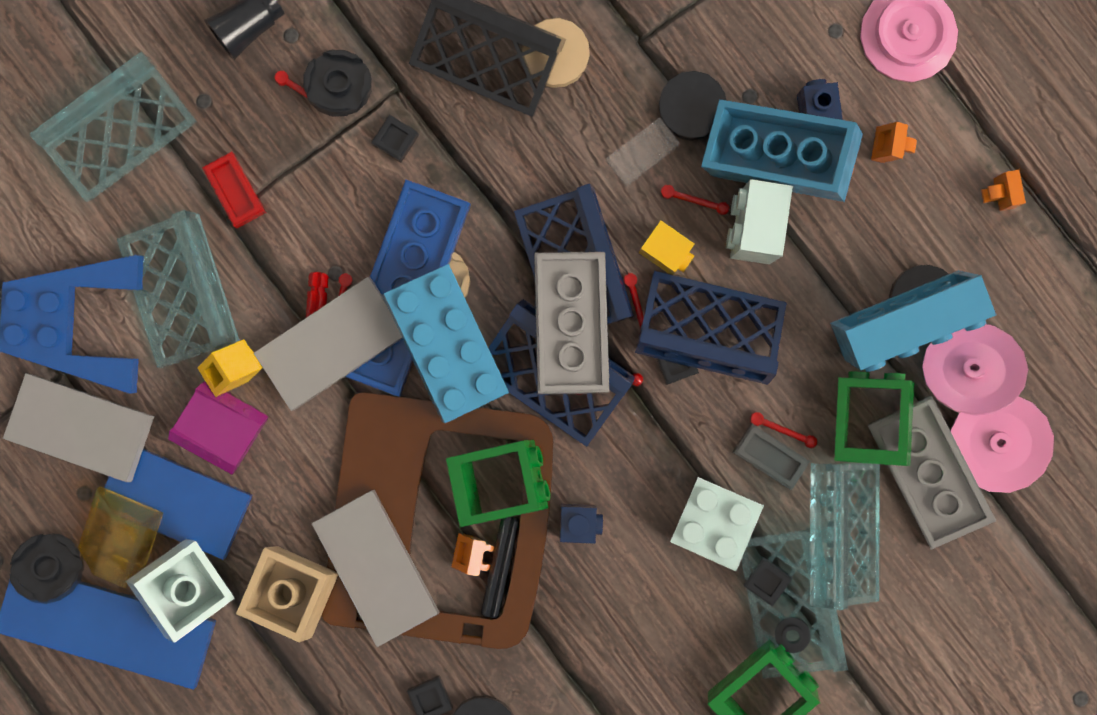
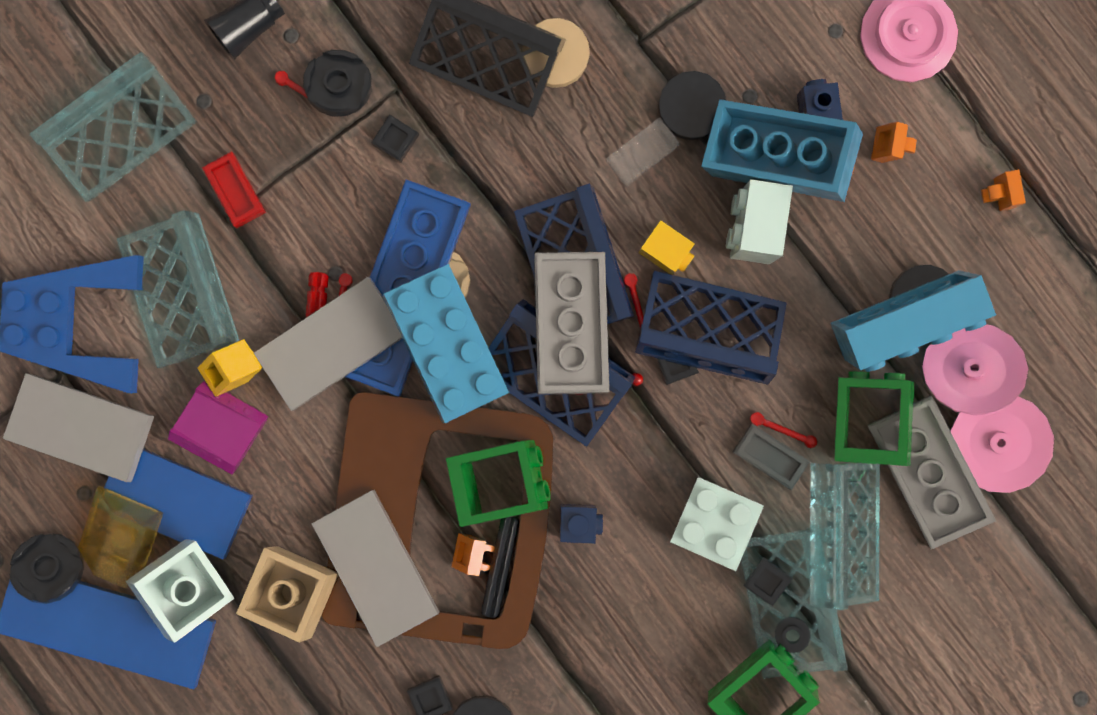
(668, 192): red hinge -> none

